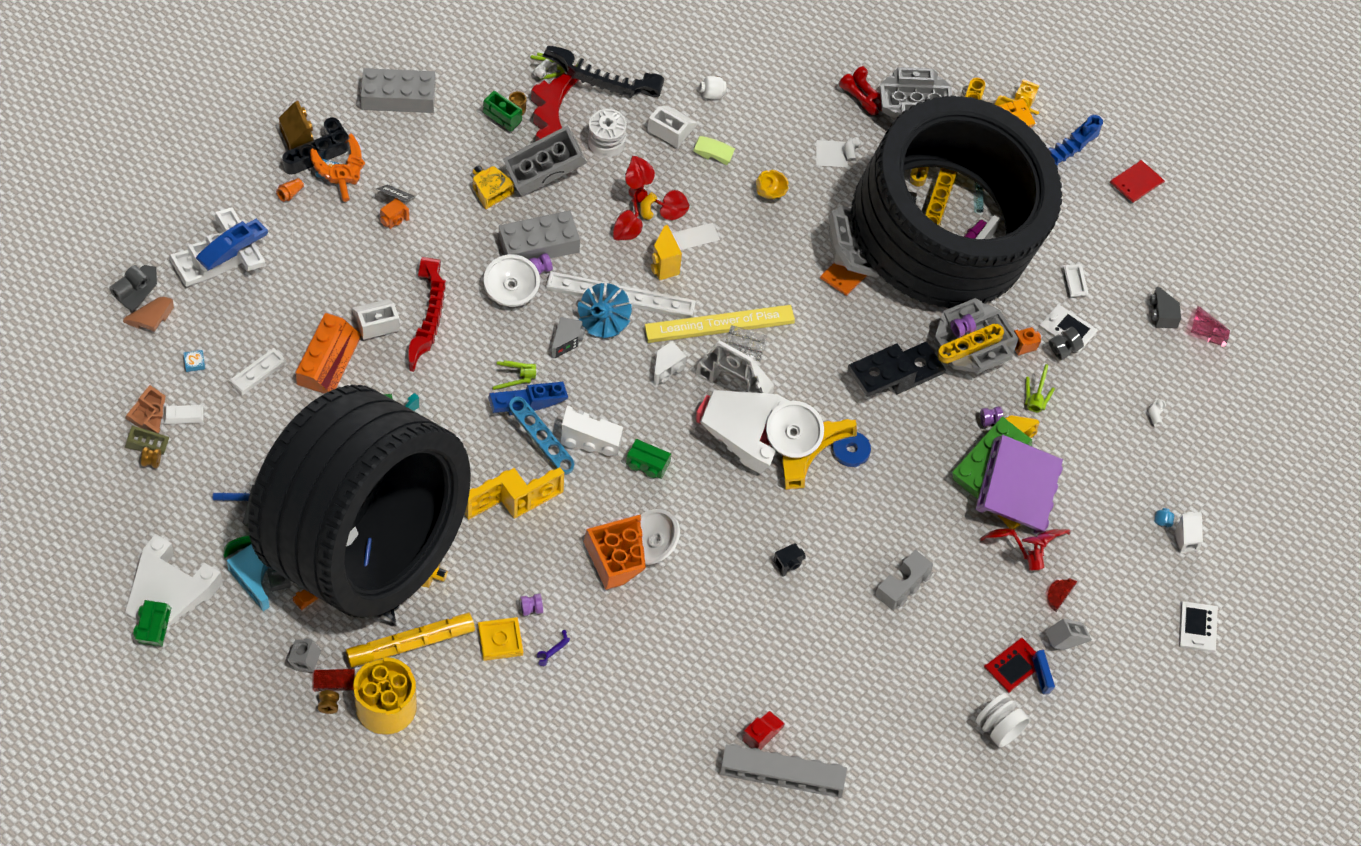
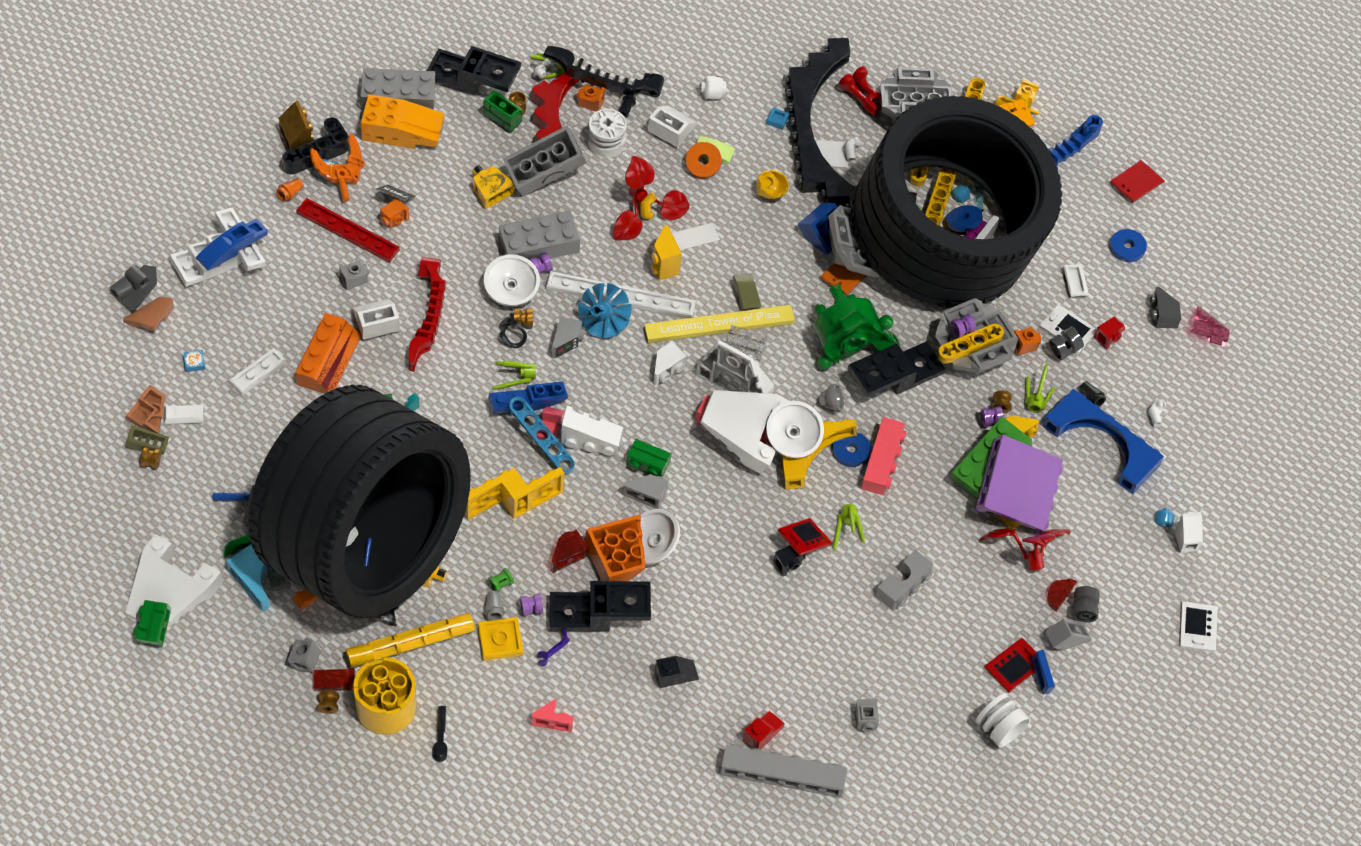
(348, 230): none -> red tile
(354, 274): none -> light grey brick
(400, 123): none -> light orange piece
(440, 747): none -> black piece
(474, 70): none -> black bracket
(494, 606): none -> light grey cone
(501, 580): none -> bright green bush
(507, 322): none -> black piece
(524, 317): none -> pearl gold wheel
(547, 718): none -> coral slope
(552, 419): none -> coral slope
(568, 550): none -> clear red slope
(591, 97): none -> orange brick
(600, 605): none -> black bracket
(628, 102): none -> black pin
(647, 490): none -> light grey slope
(675, 671): none -> black slope
(703, 149): none -> orange tile
(747, 291): none -> olive slope
(777, 118): none -> dark azure tile
(804, 83): none -> black arch
(804, 536): none -> red container
(816, 227): none -> blue slope
(832, 398): none -> light grey piece
(849, 516): none -> lime plant
(850, 327): none -> green piece
(866, 723): none -> light grey window
(883, 456): none -> coral brick
(961, 193): none -> dark azure piece
(964, 218): none -> blue tile
(1002, 399): none -> pearl gold wheel
(1078, 412): none -> blue arch
(1086, 604): none -> dark grey wheel
(1092, 393): none -> pearl dark grey cone
(1109, 332): none -> red brick
(1131, 237): none -> blue tile

